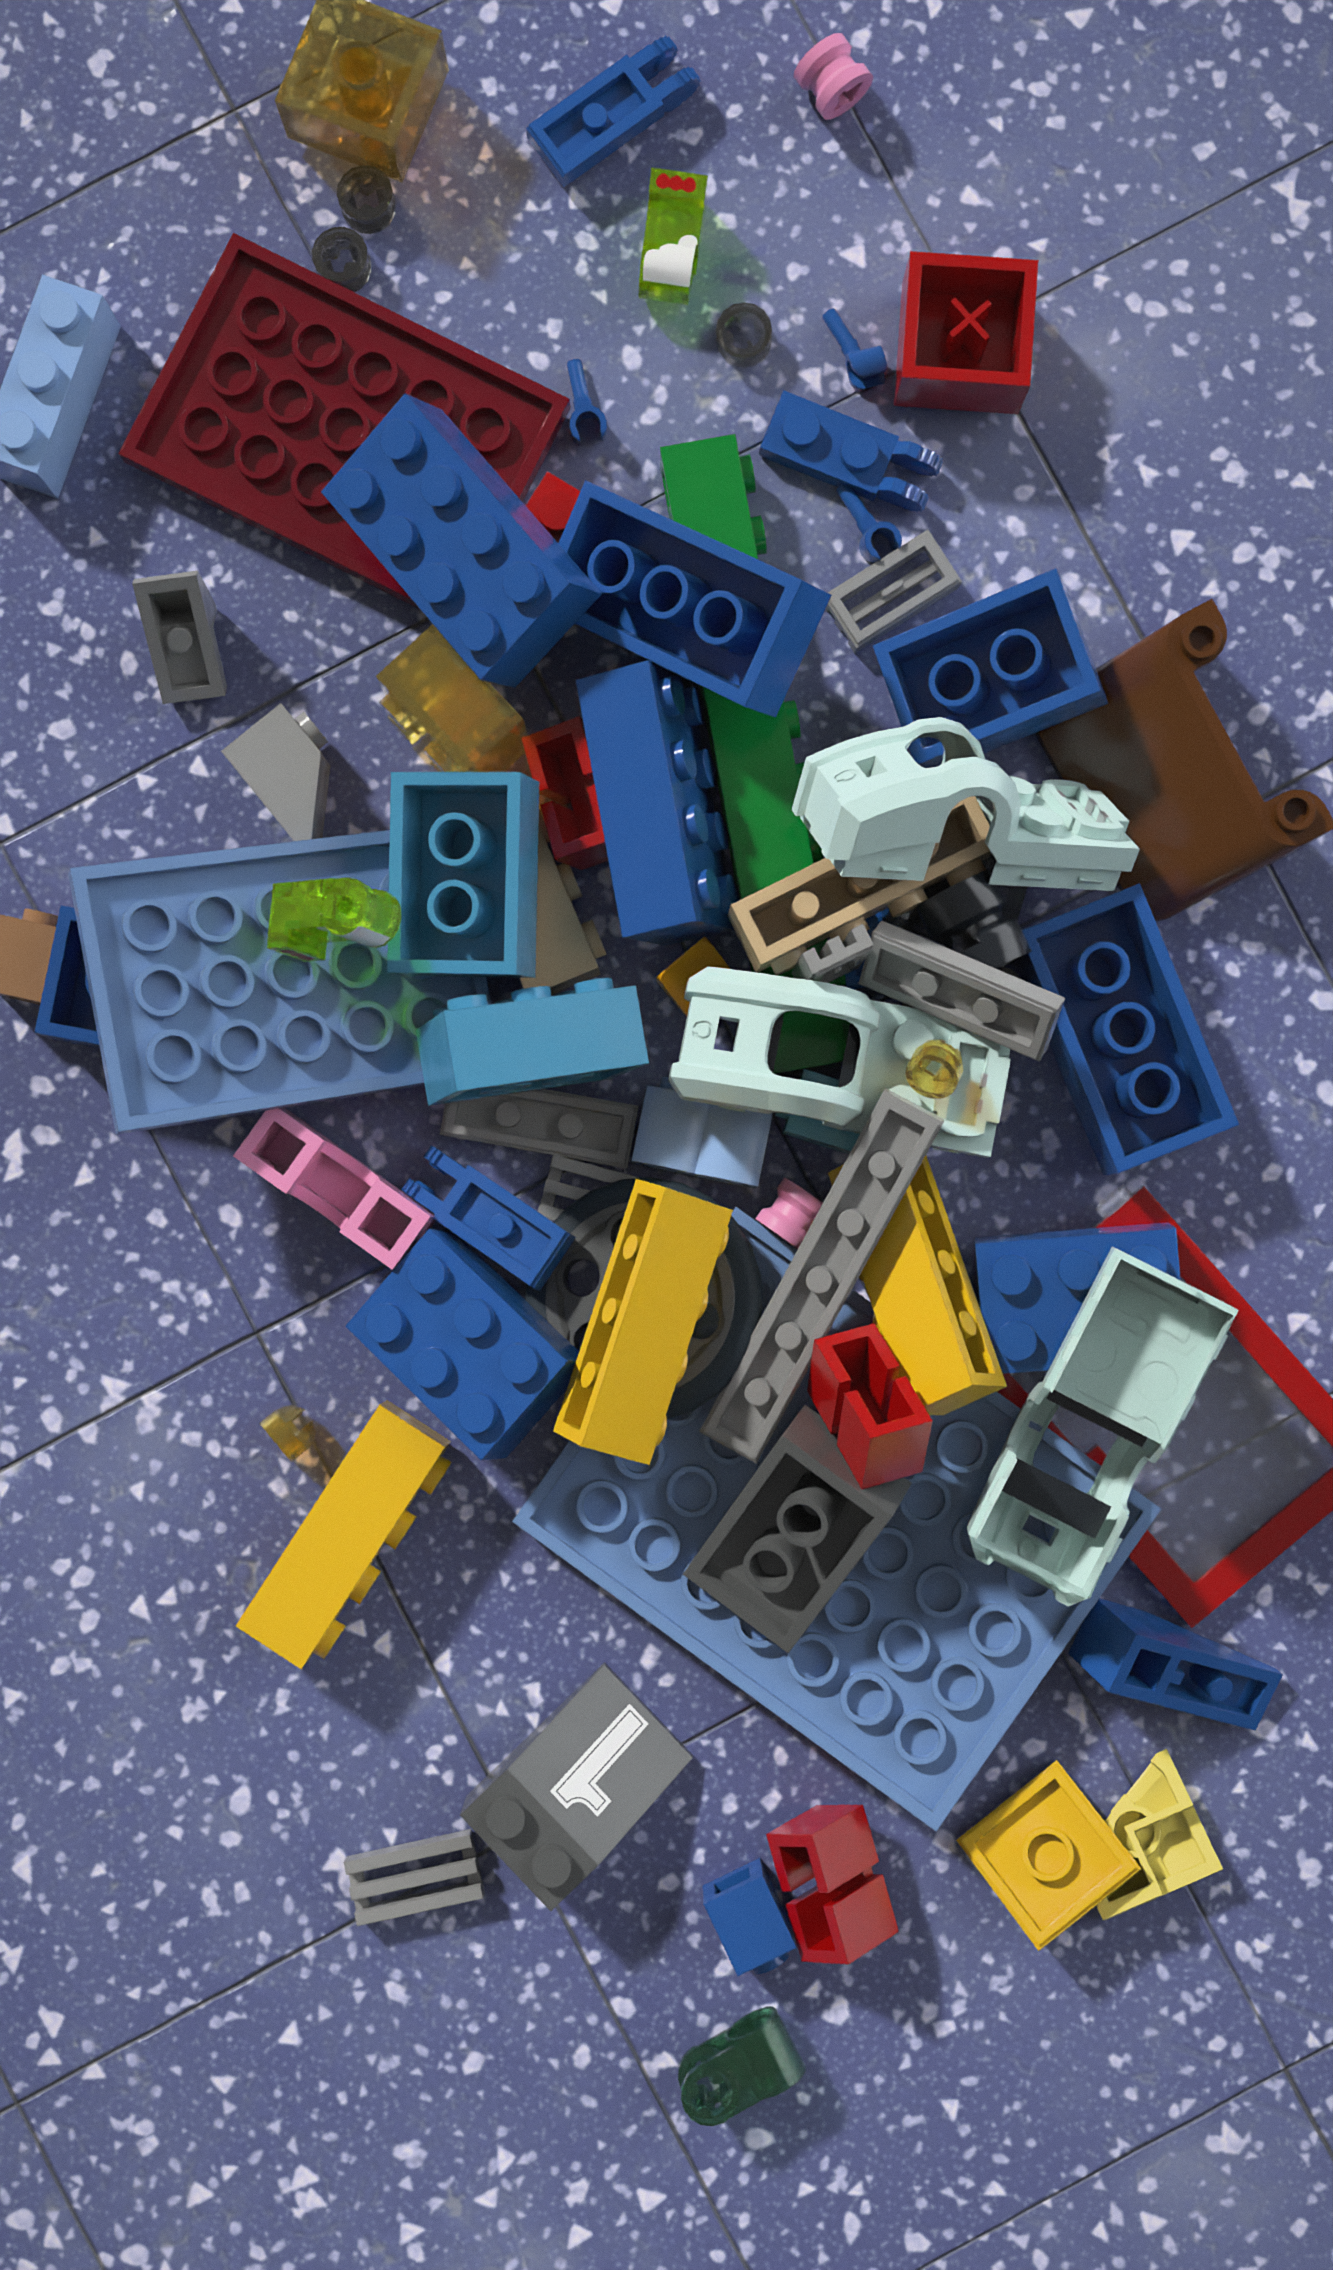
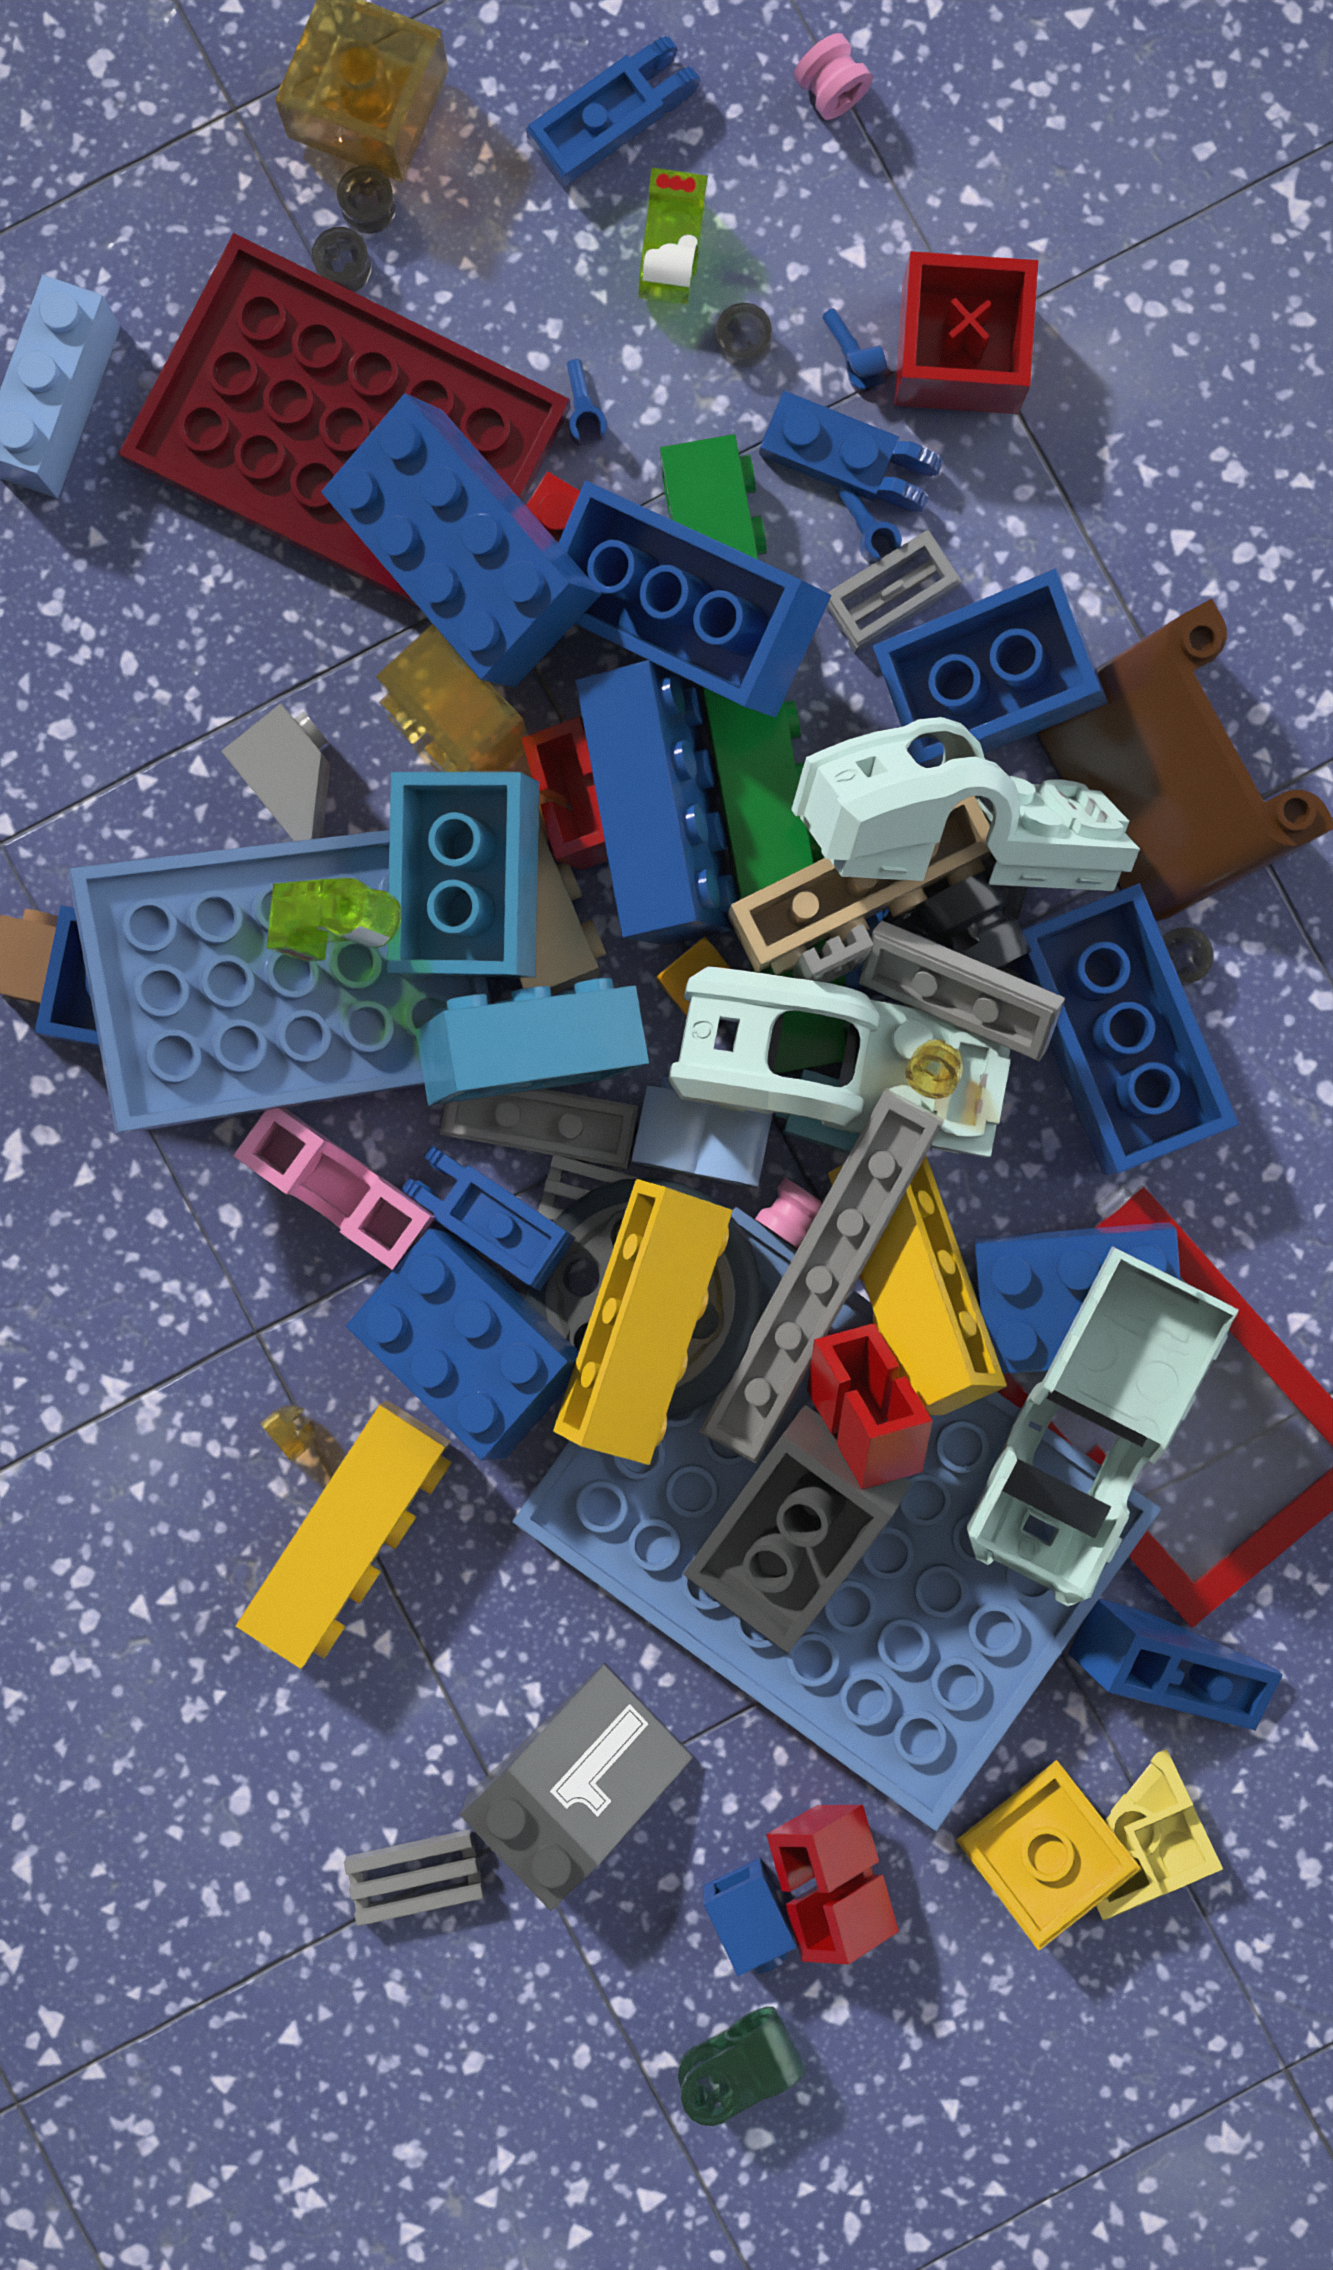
(181, 636): light grey slope -> none
(1201, 956): none -> clear smoke bush

